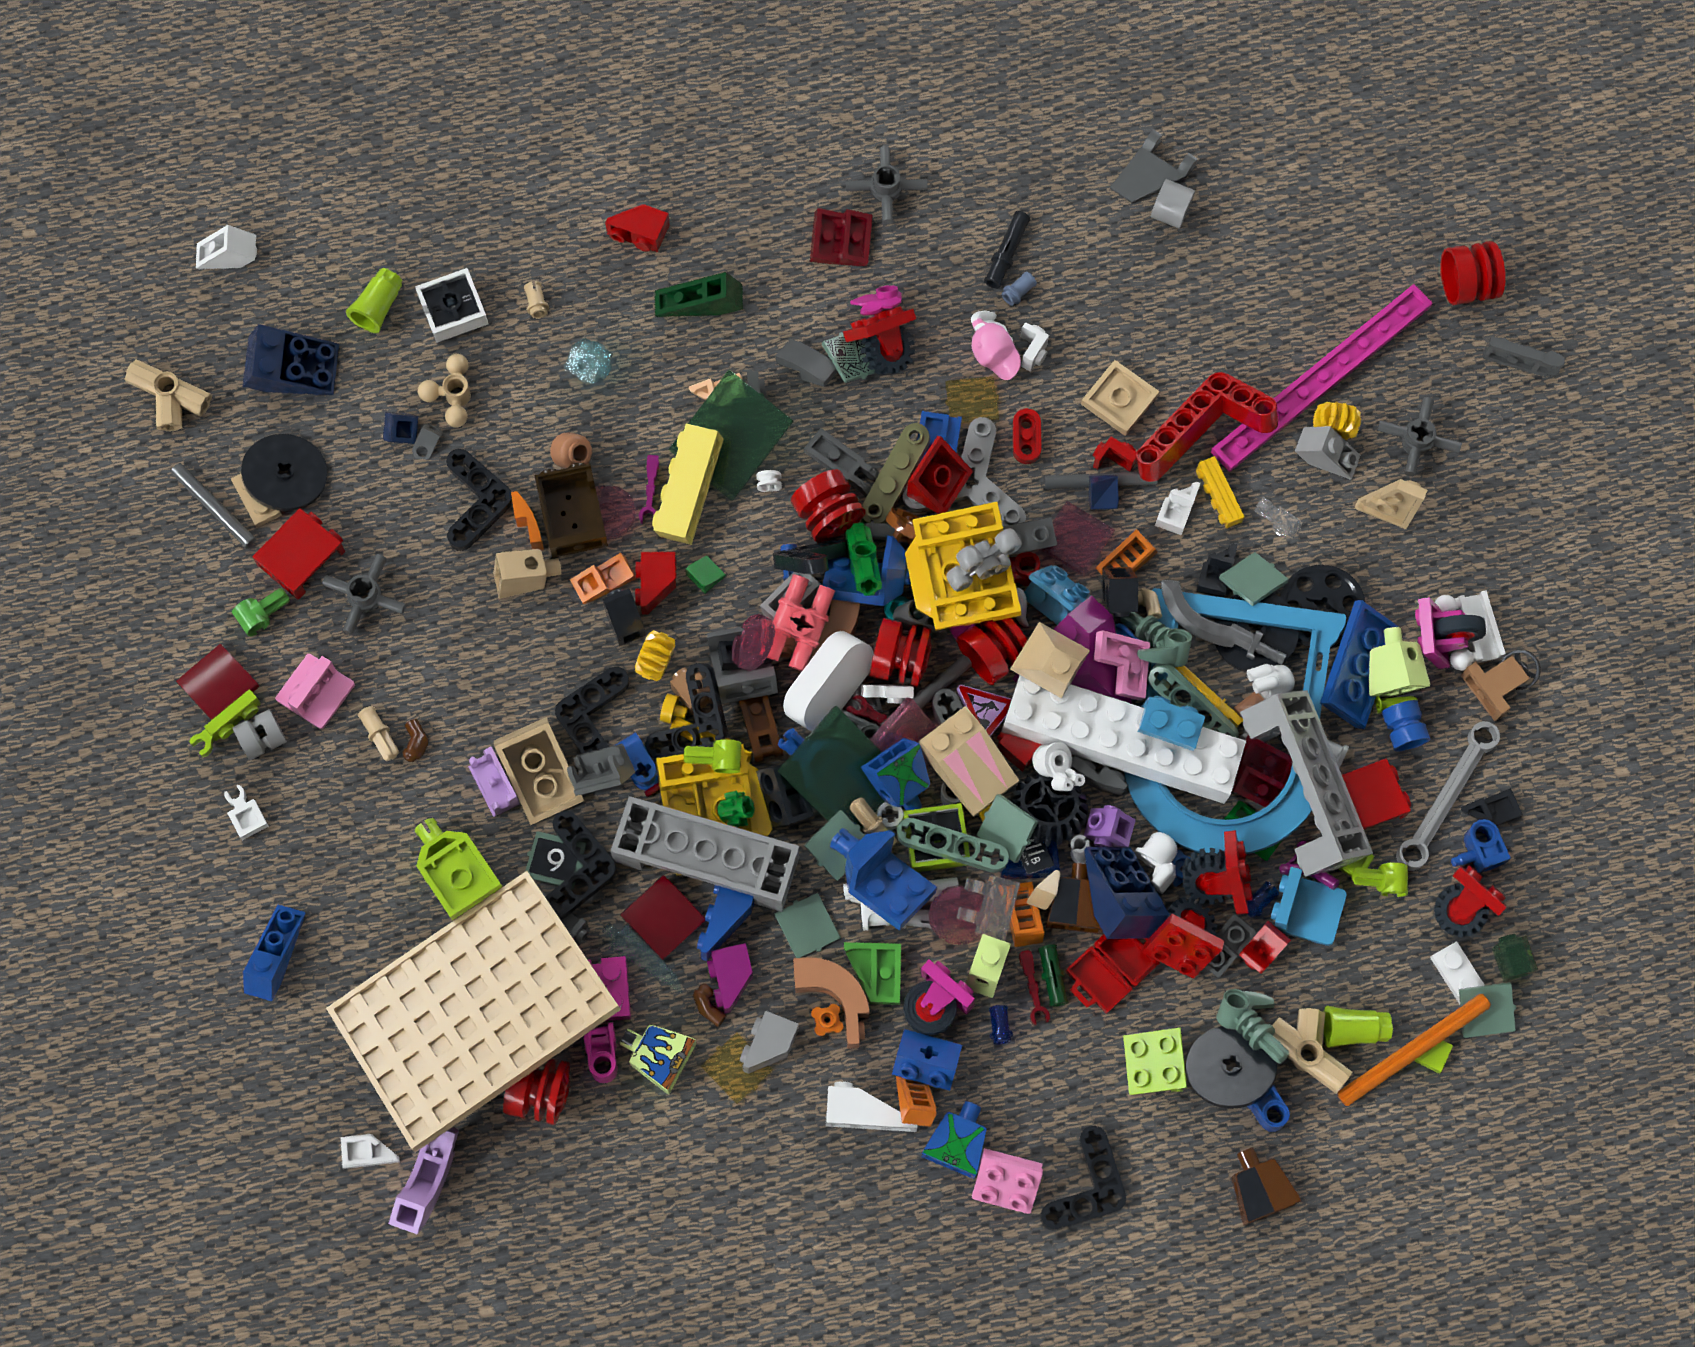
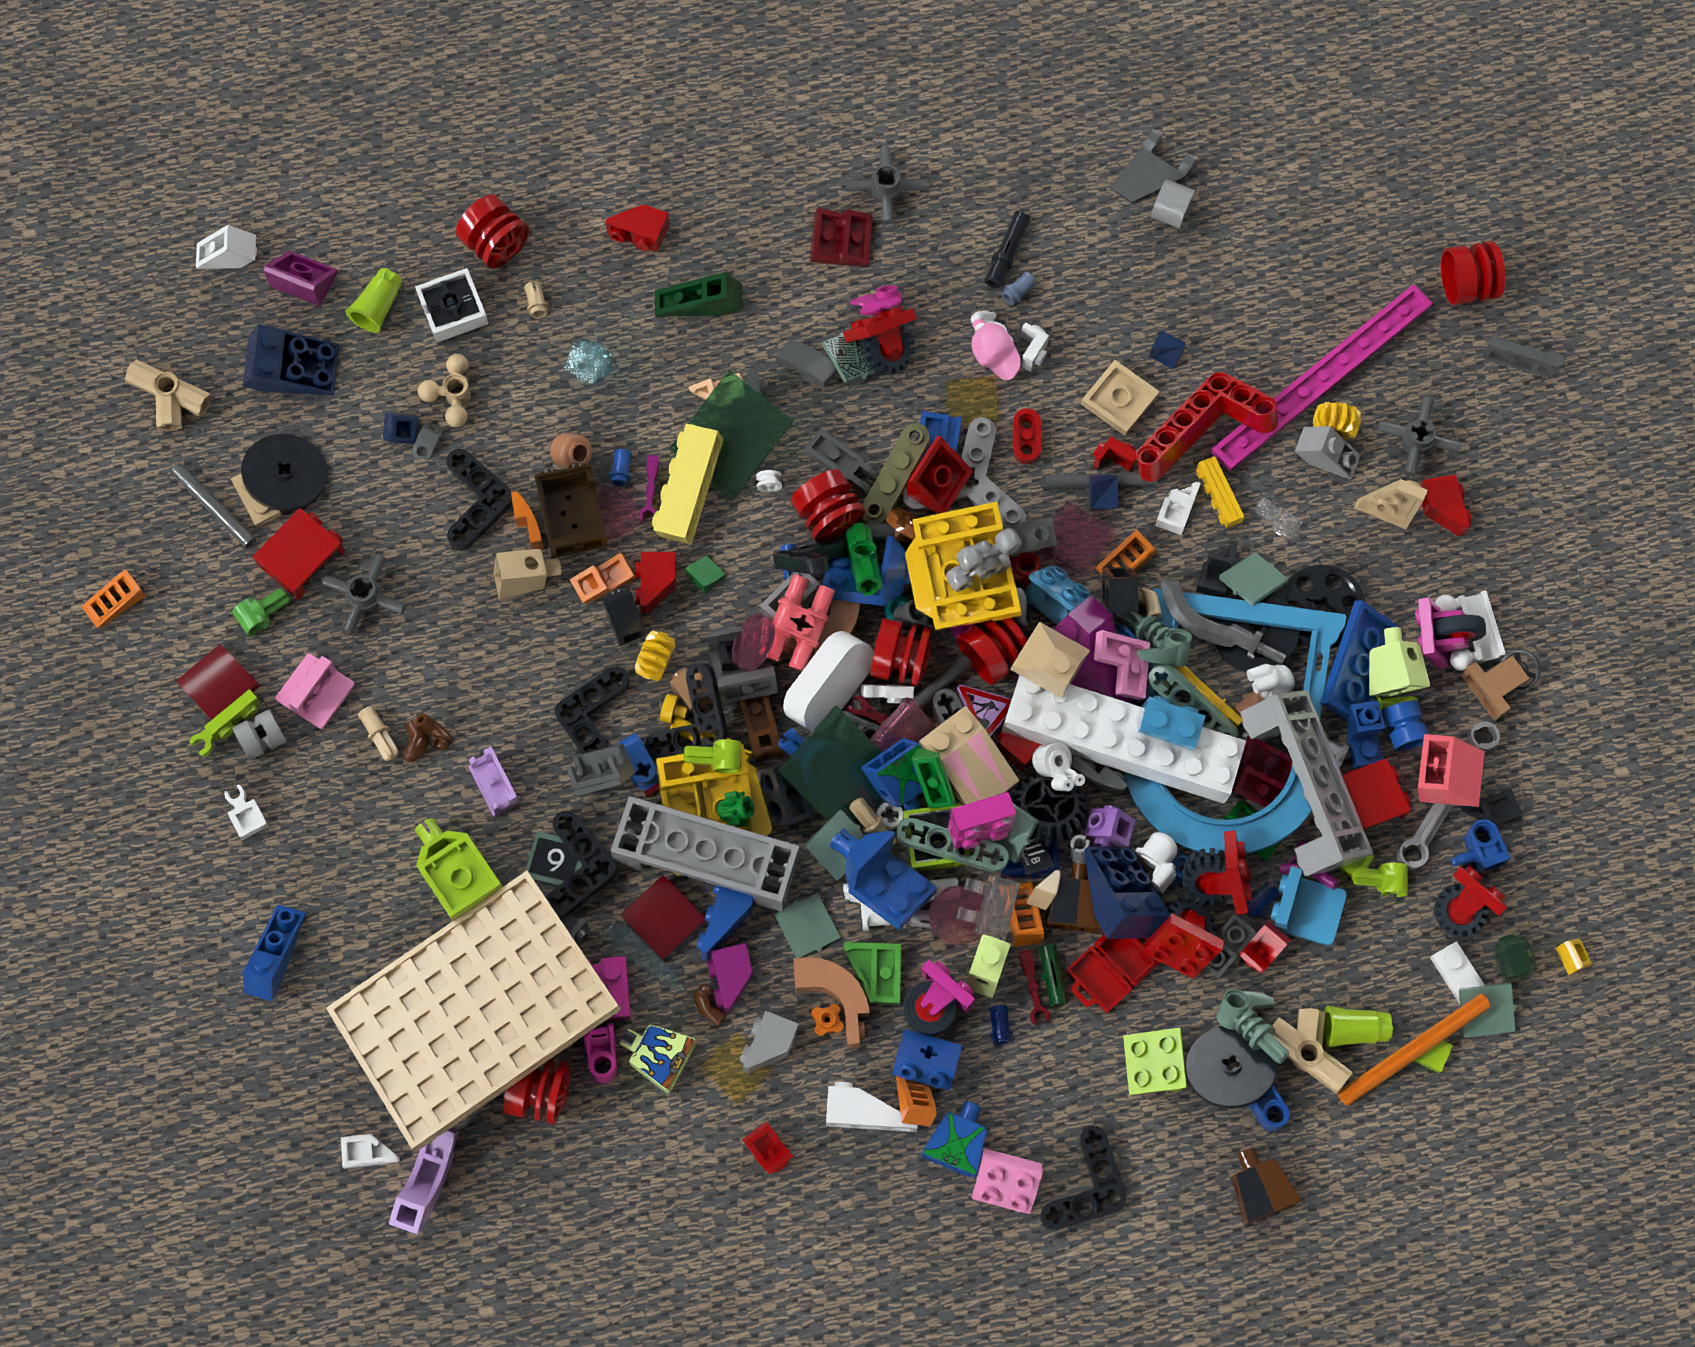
(119, 607): none -> orange slope
(300, 277): none -> magenta slope
(433, 728): none -> reddish brown arm
(492, 231): none -> red wheel
(537, 770): tan slope -> none
(620, 472): none -> blue pin
(767, 1148): none -> red bracket
(933, 779): none -> green slope
(981, 821): none -> dark pink piece
(1167, 349): none -> dark blue slope
(1364, 725): none -> blue slope
(1445, 504): none -> red slope
(1450, 771): none -> coral slope
(1573, 956): none -> yellow slope

